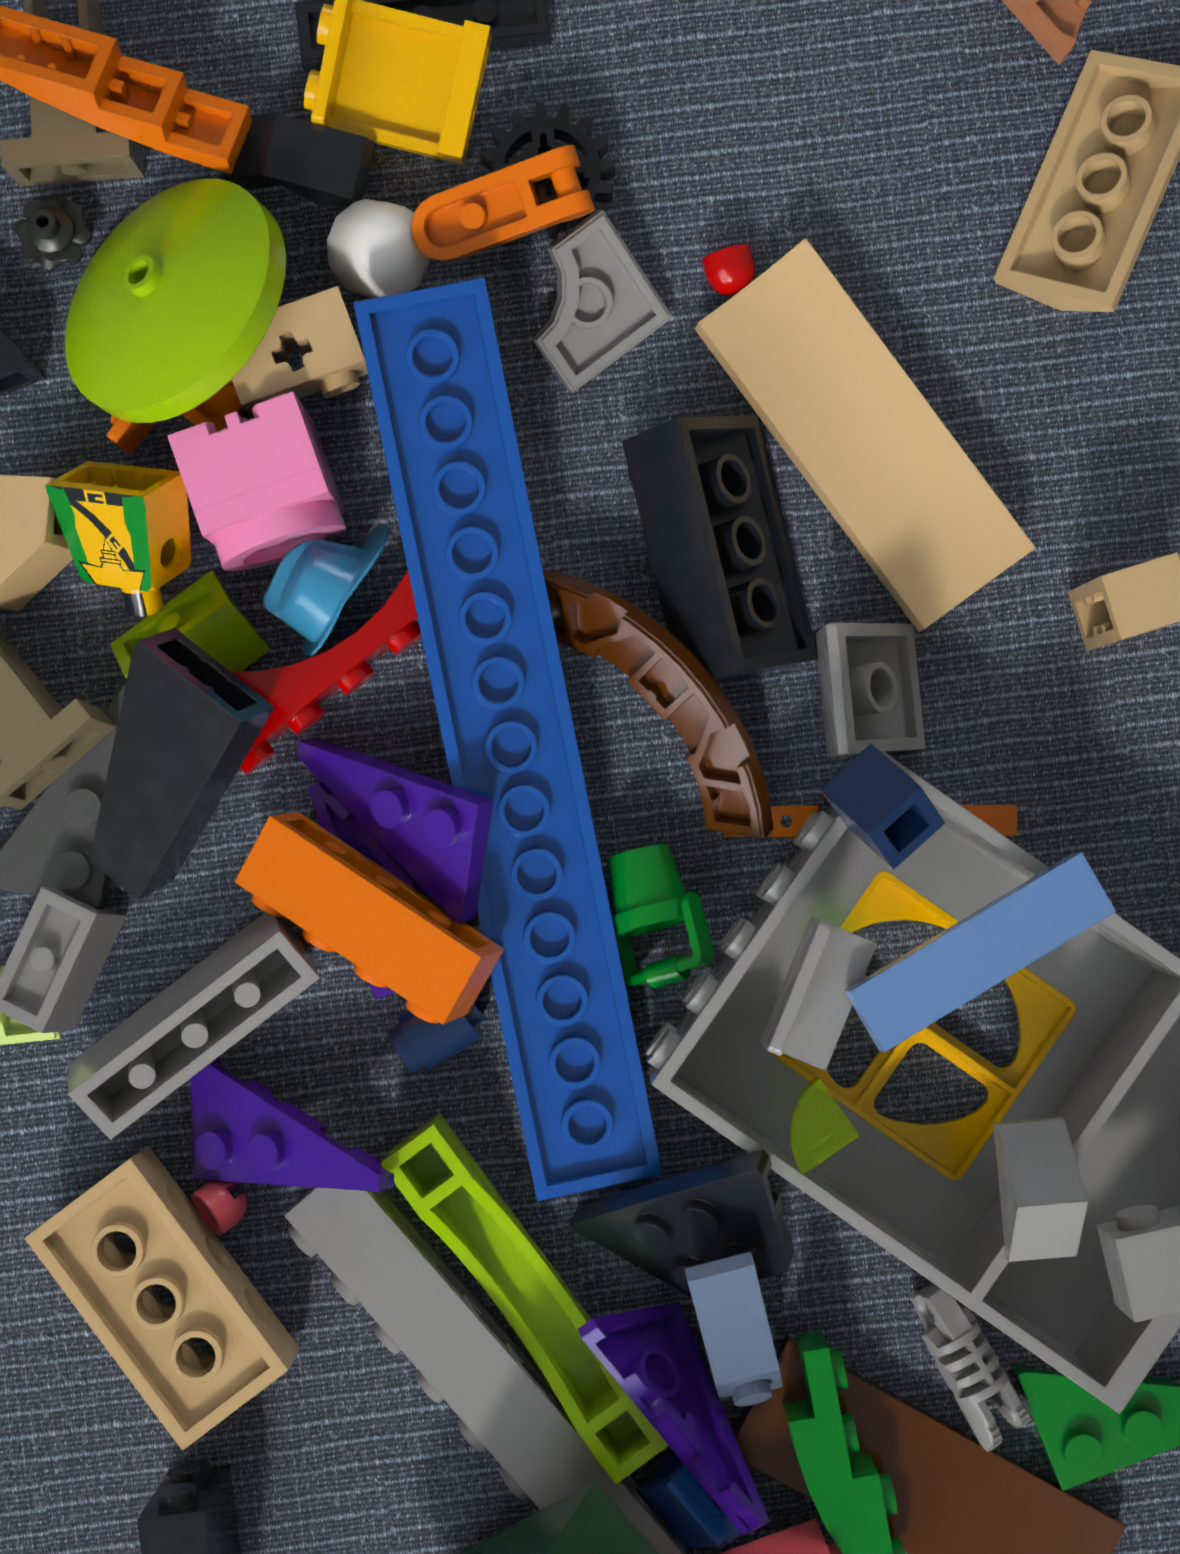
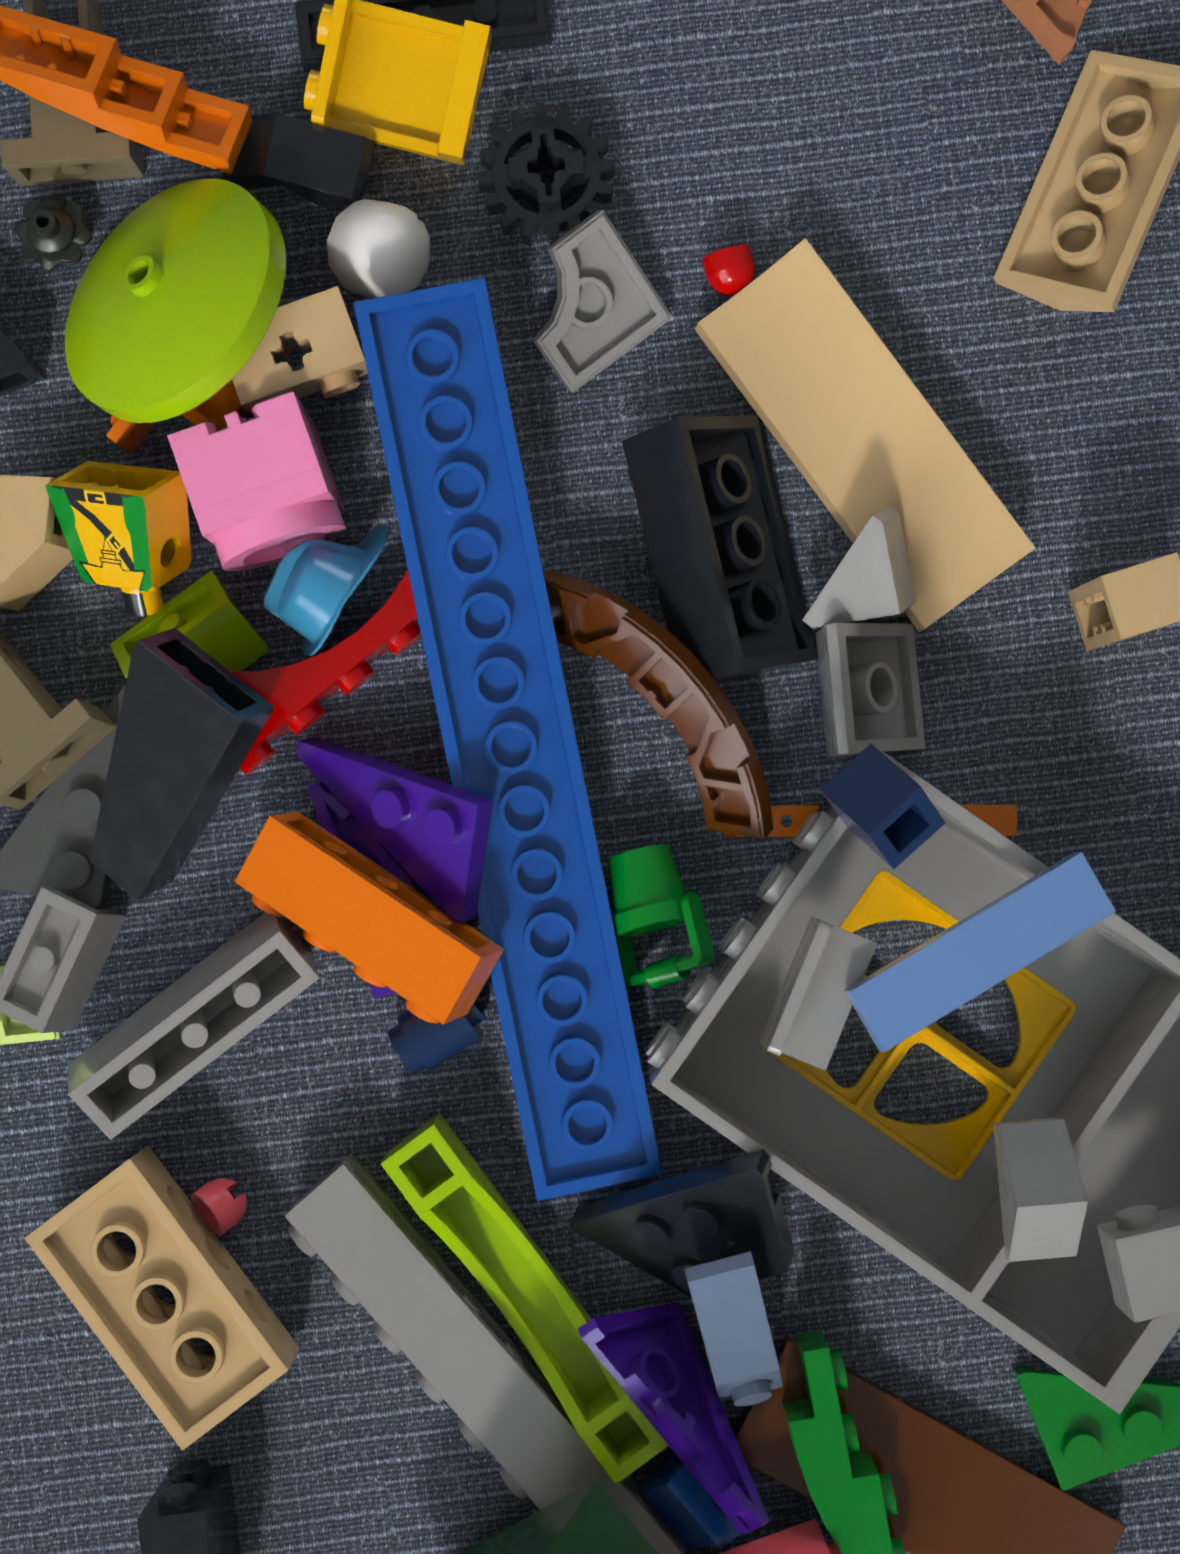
(255, 1138): dark purple wing -> none
(500, 207): orange plate -> none
(817, 1127): clear neon green tile -> none
(870, 579): none -> light grey slope
(968, 1364): light grey hinge -> none

